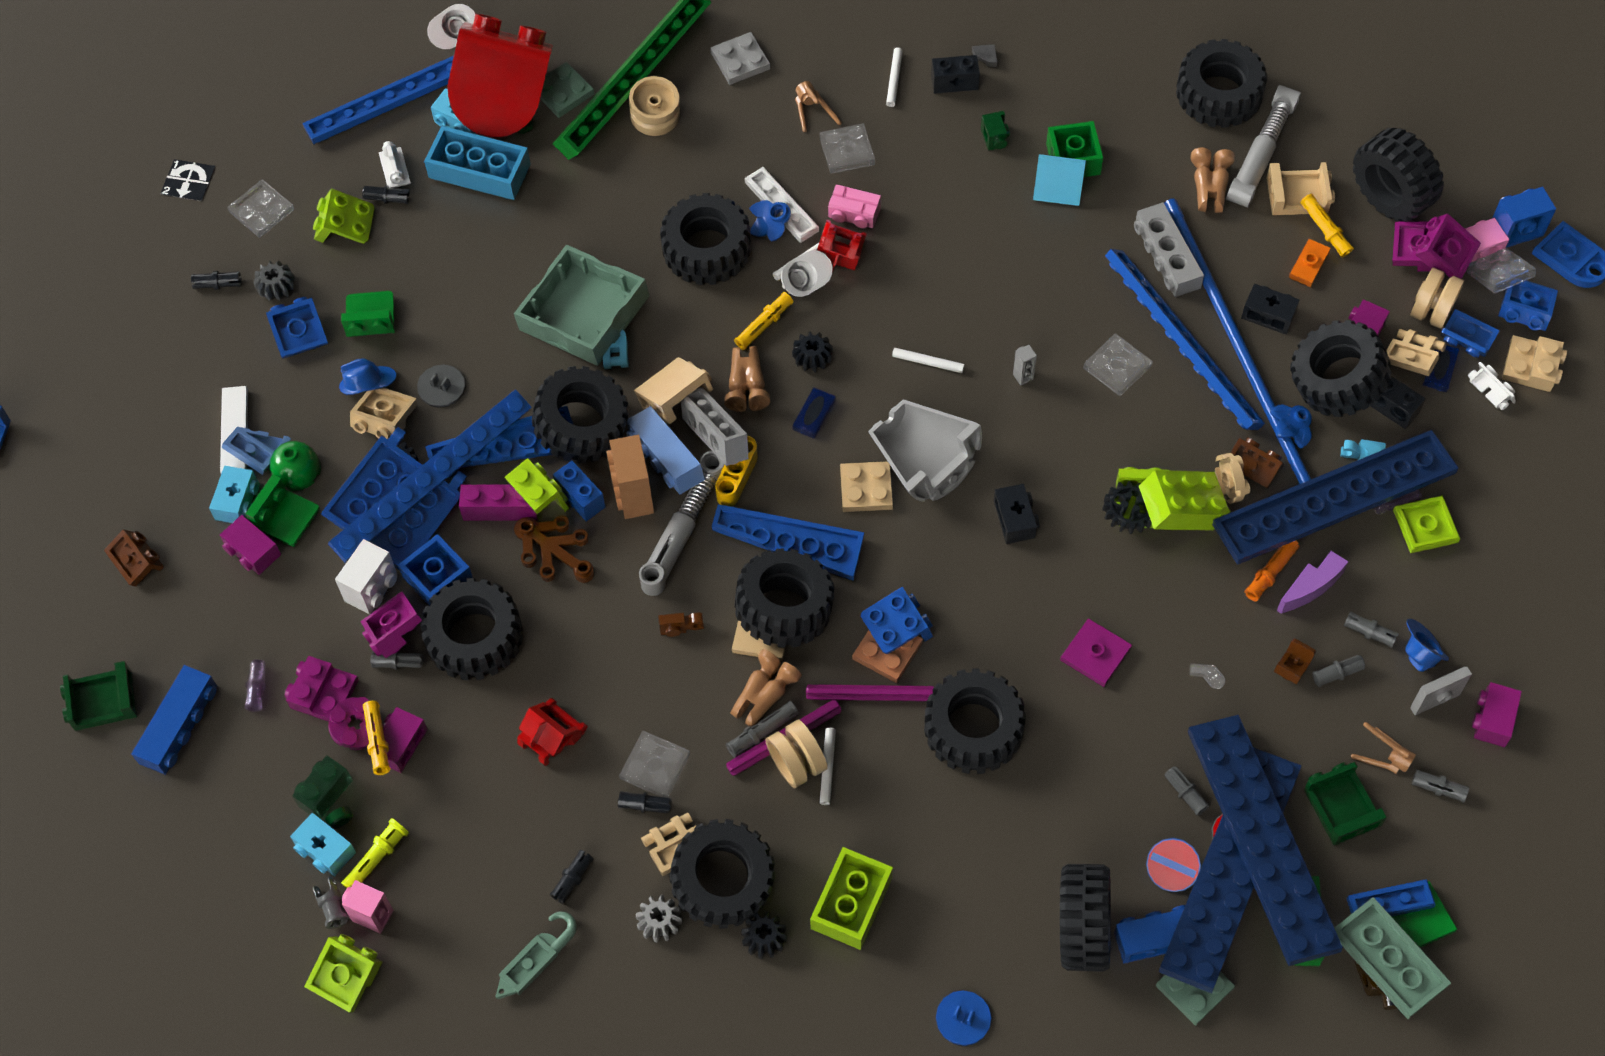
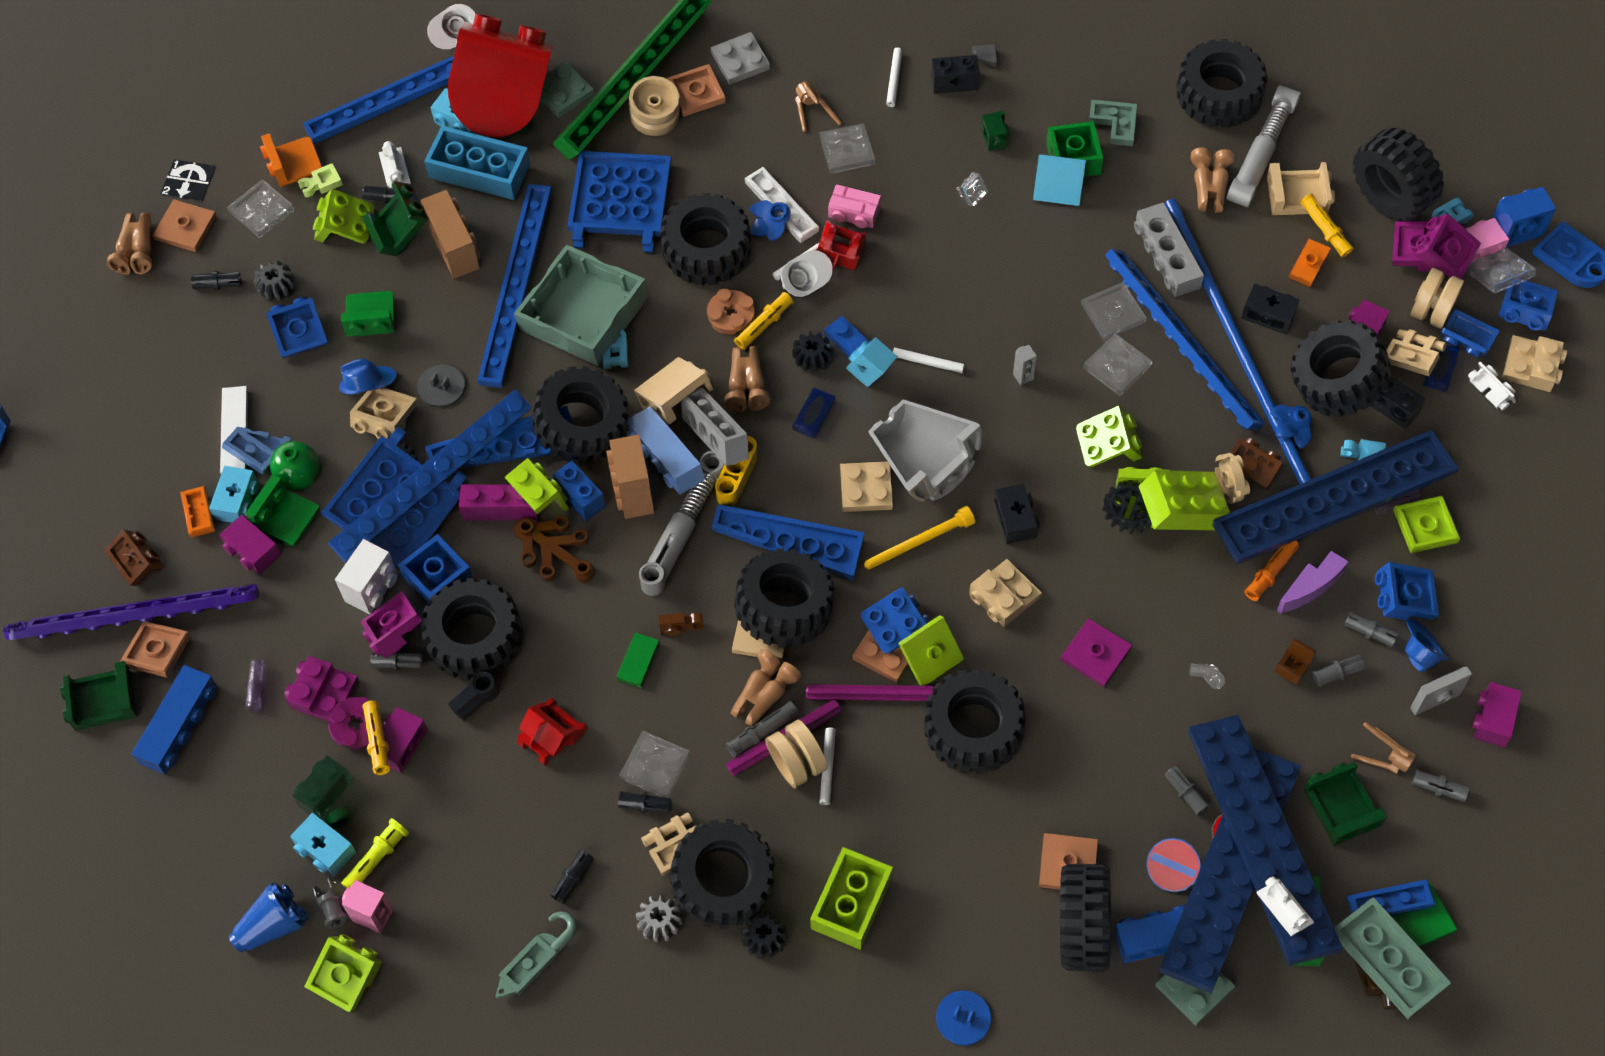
(122, 614): none -> dark purple plate
(132, 246): none -> medium nougat piece
(155, 649): none -> nougat plate
(184, 225): none -> nougat plate
(197, 511): none -> orange plate
(268, 918): none -> blue cone
(291, 160): none -> orange bracket
(322, 180): none -> yellowish green plate
(397, 220): none -> dark green panel
(451, 234): none -> medium nougat brick
(472, 698): none -> black piece
(514, 286): none -> blue plate
(619, 195): none -> blue plate
(638, 660): none -> green tile
(697, 90): none -> nougat plate
(727, 300): none -> nougat plate
(844, 336): none -> blue plate
(870, 361): none -> medium azure brick
(931, 651): none -> lime plate
(963, 517): none -> yellow piece
(972, 189): none -> clear tile
(1004, 592): none -> tan plate
(1063, 850): none -> nougat plate
(1109, 436): none -> bracket
(1113, 311): none -> clear tile
(1117, 115): none -> sand green plate
(1284, 906): none -> white hinge
(1407, 592): none -> blue plate
(1455, 205): none -> medium azure plate

